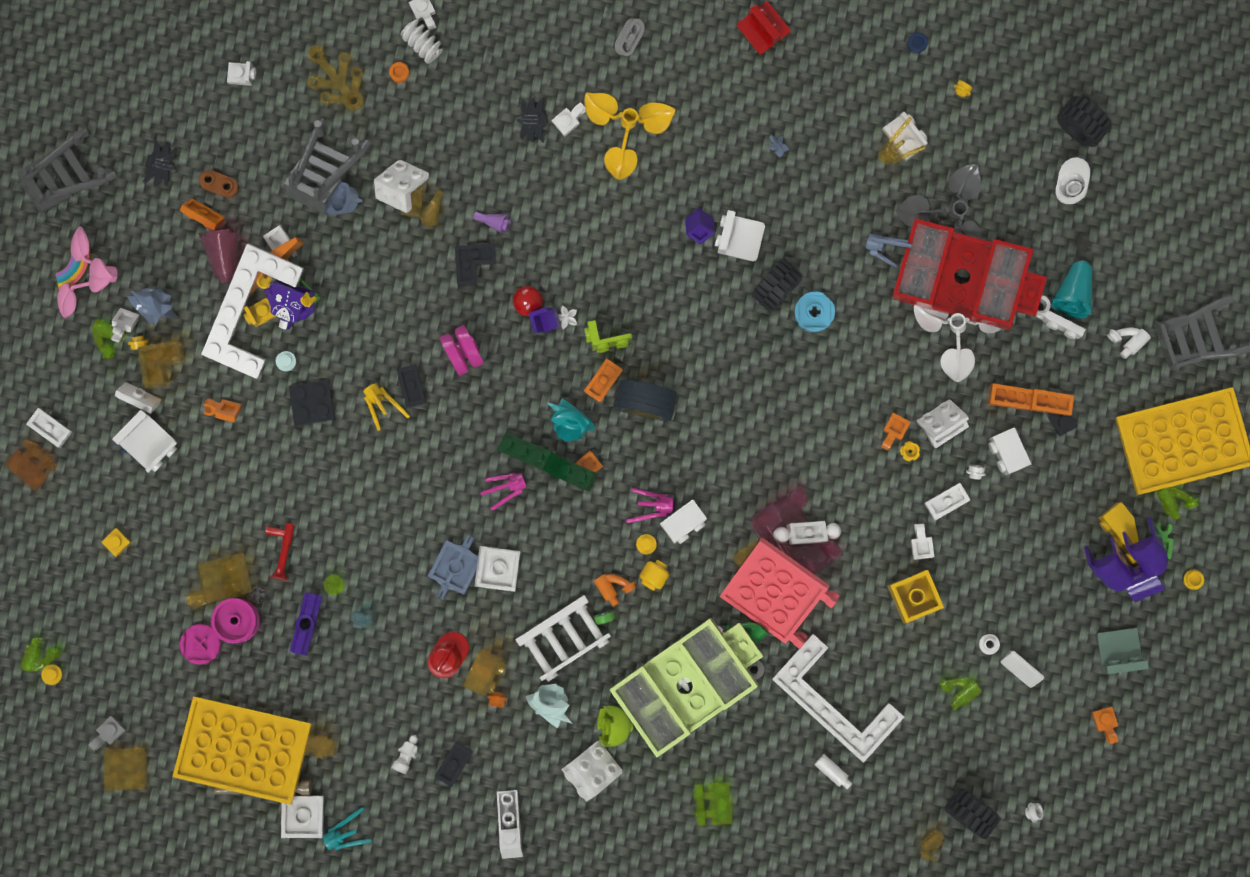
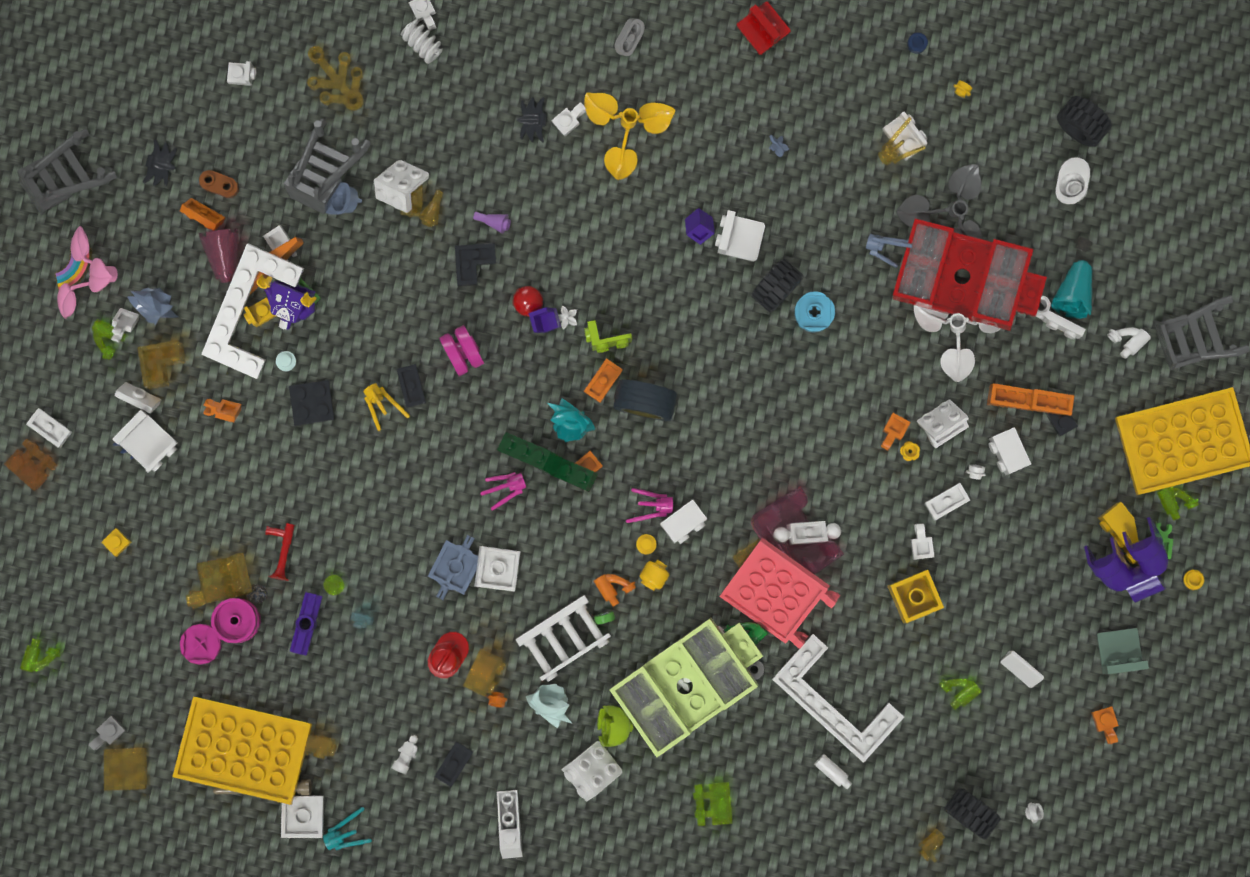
(51, 674): yellow plate -> none
(137, 341): yellow plate -> none
(399, 72): orange tile -> none
(982, 644): white plate -> none

